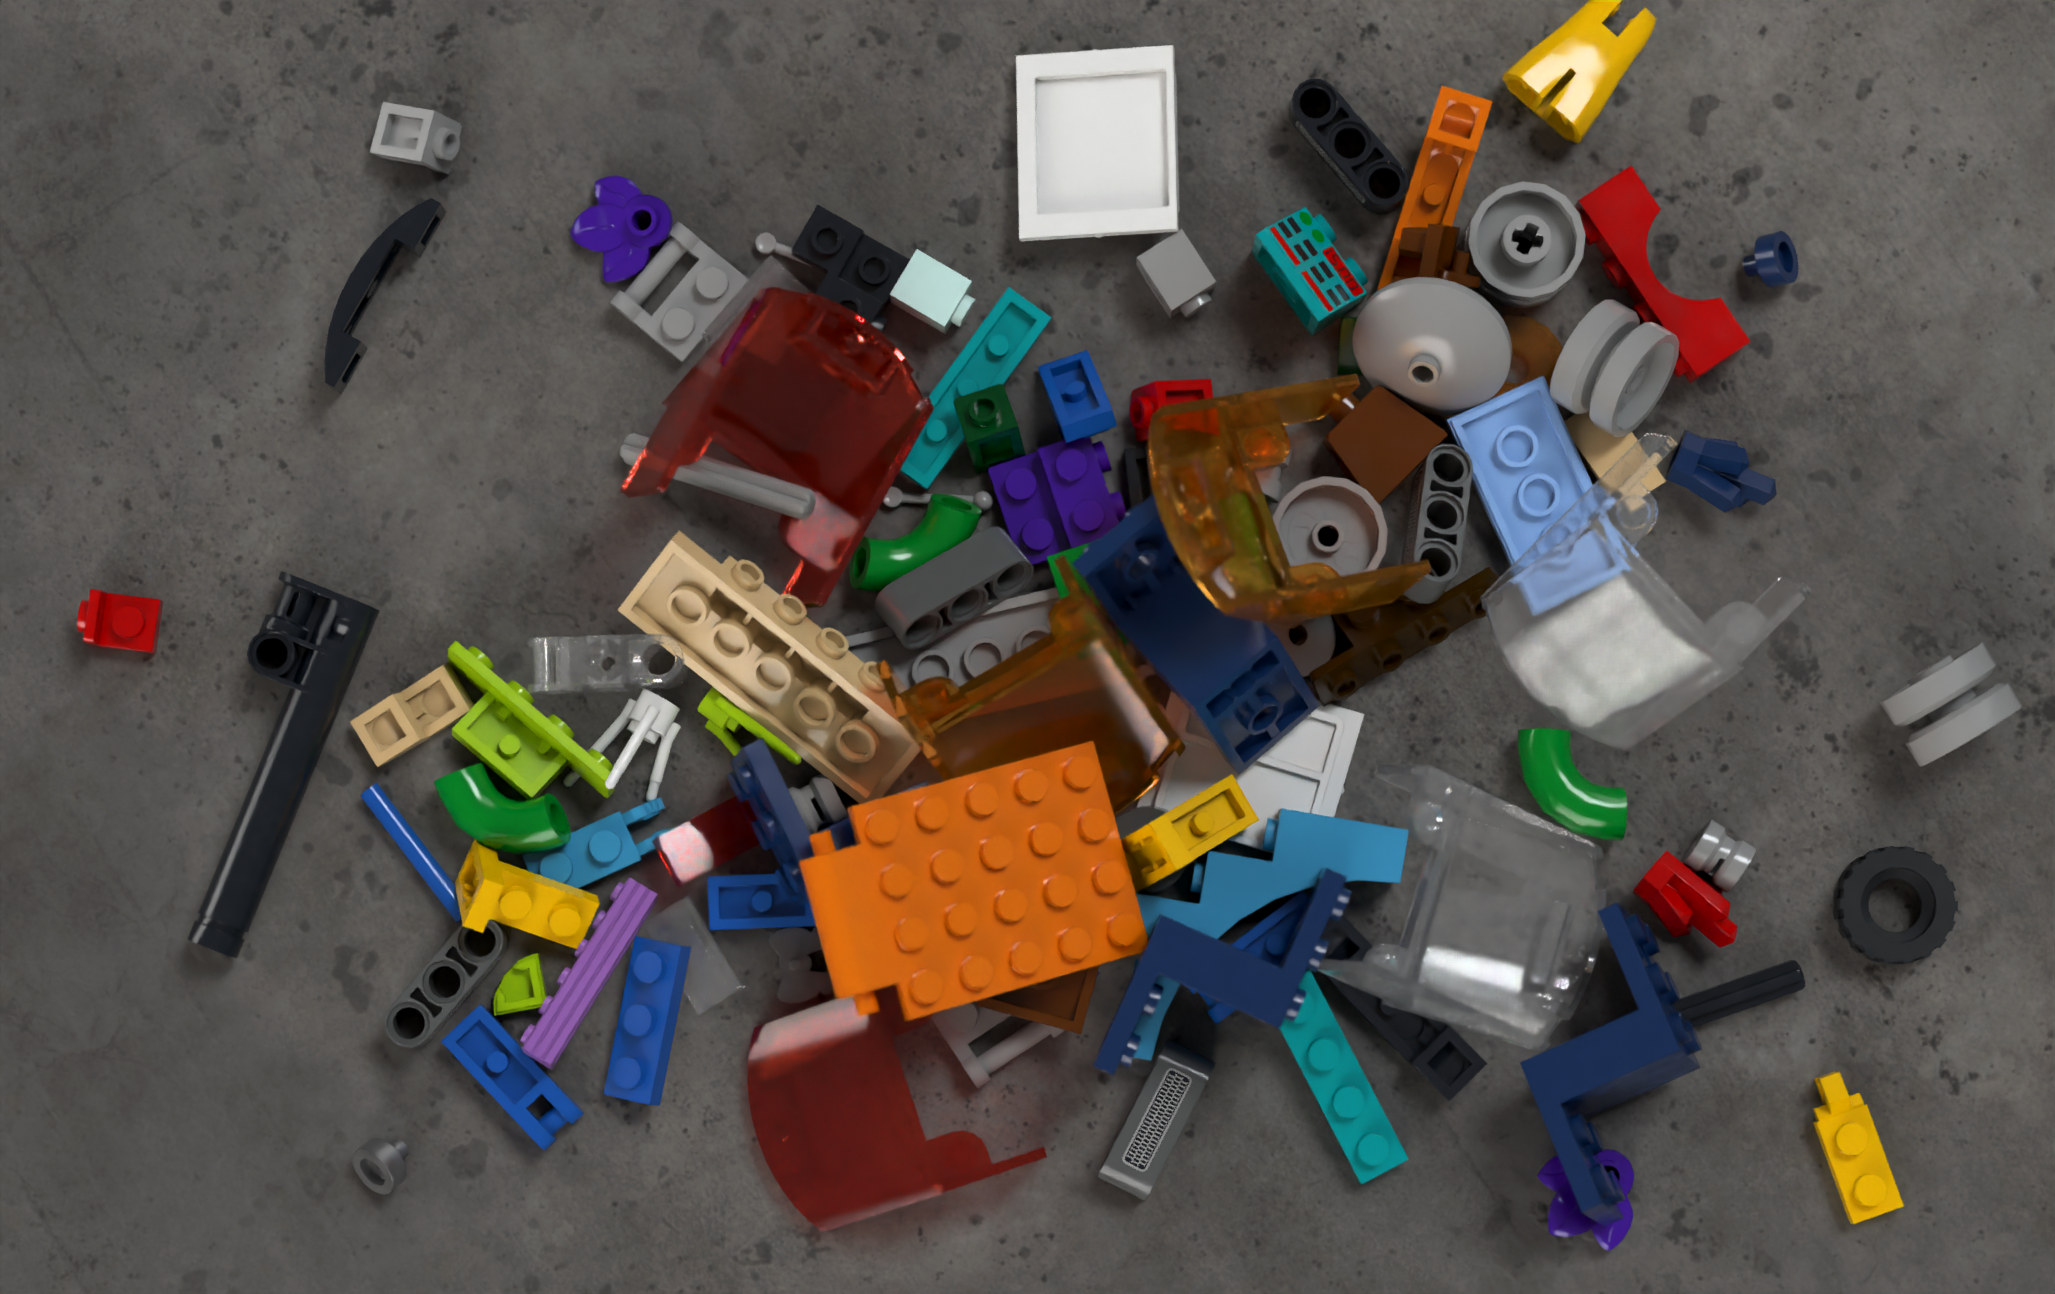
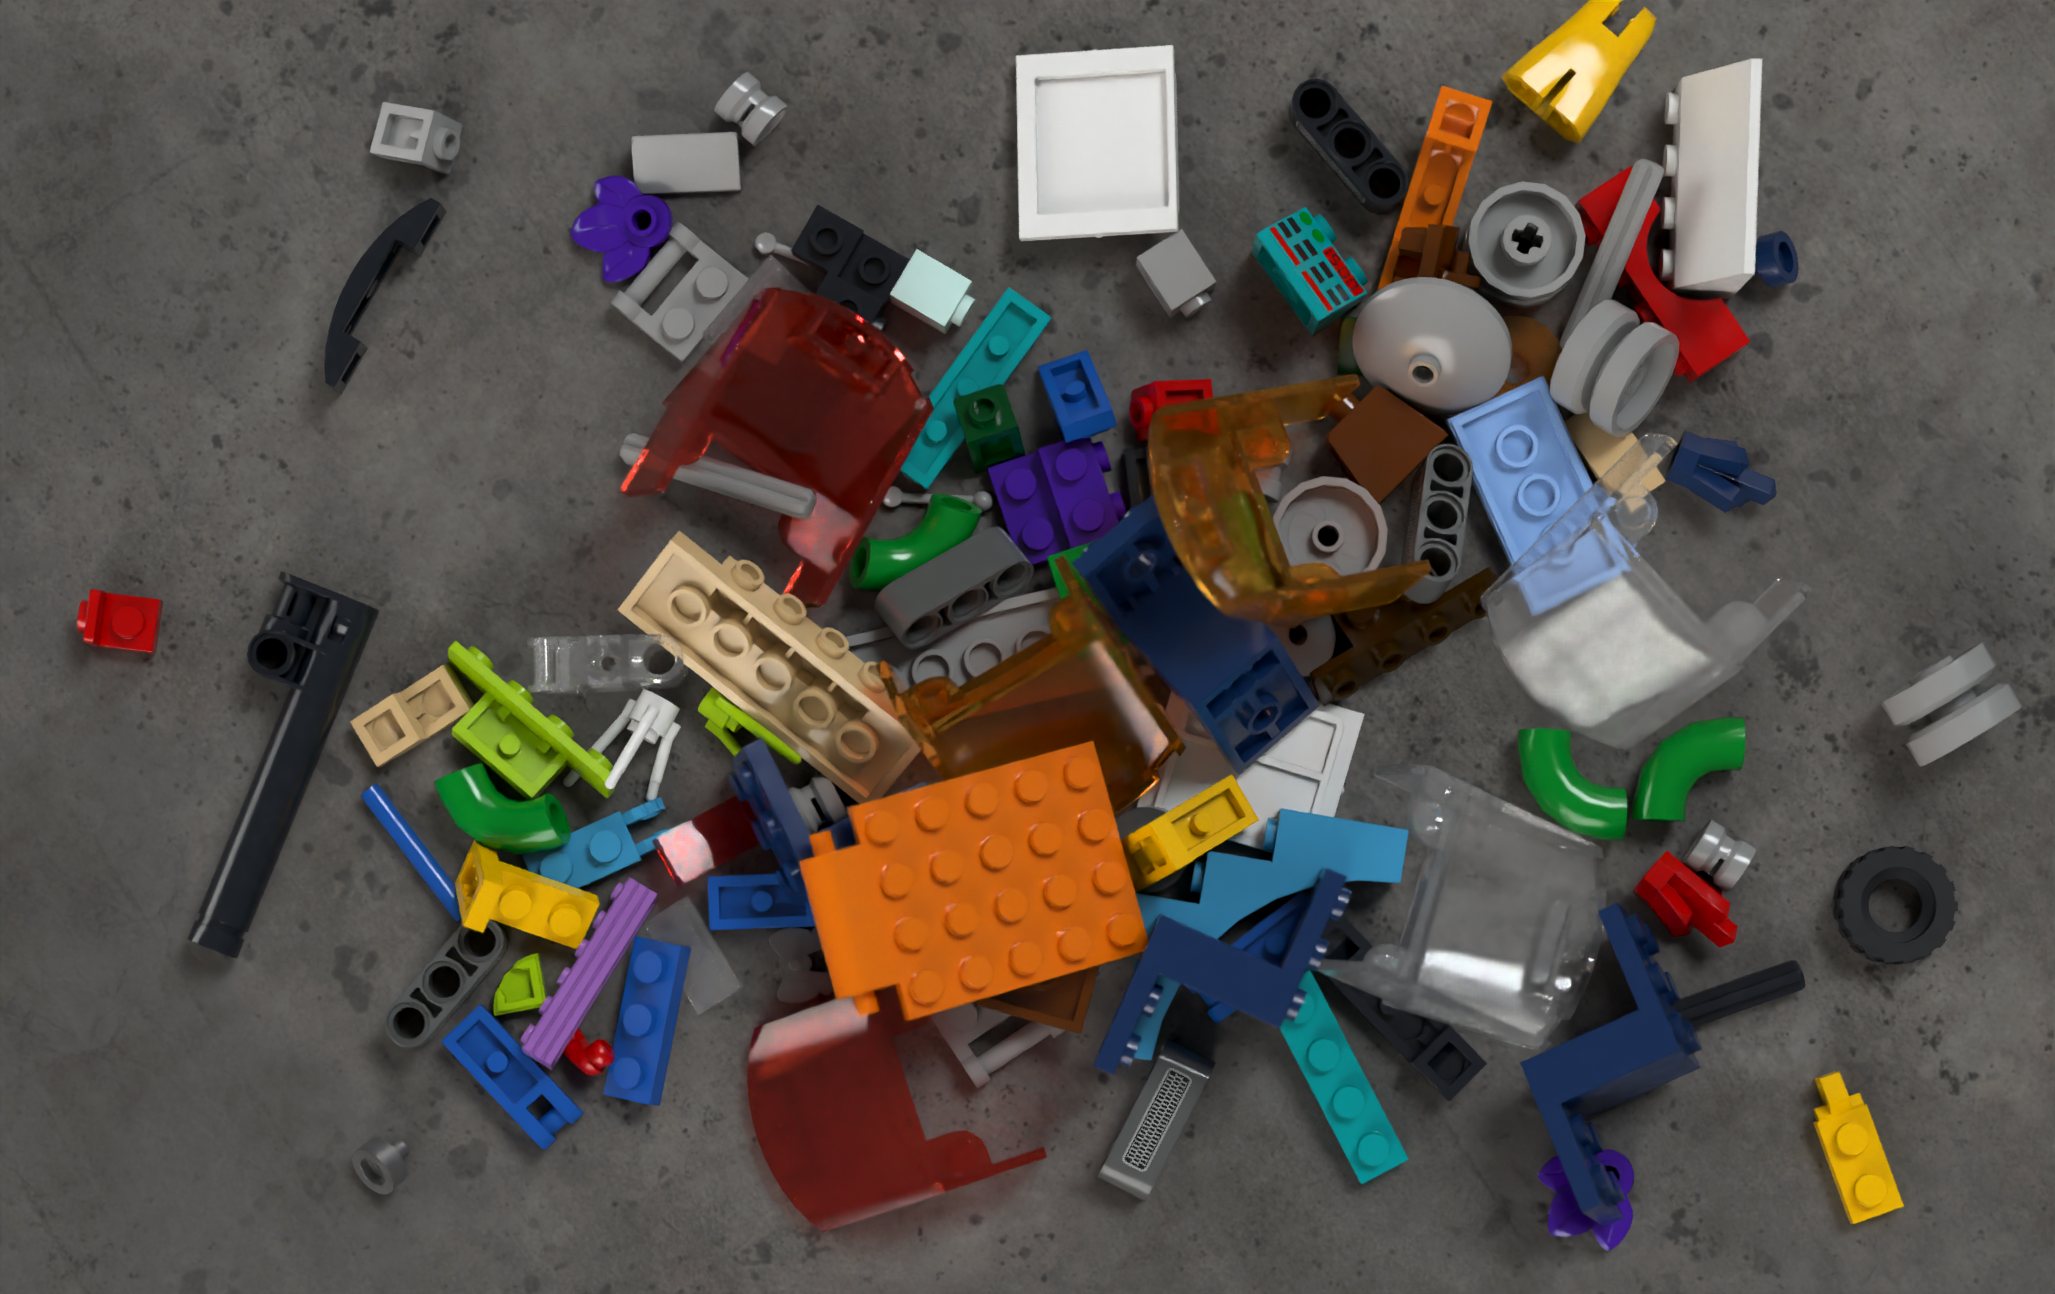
(587, 1057): none -> red arm
(686, 163): none -> light grey slope
(751, 108): none -> light grey wheel
(1617, 241): none -> light grey axle
(1683, 760): none -> green cylinder
(1712, 181): none -> white slope

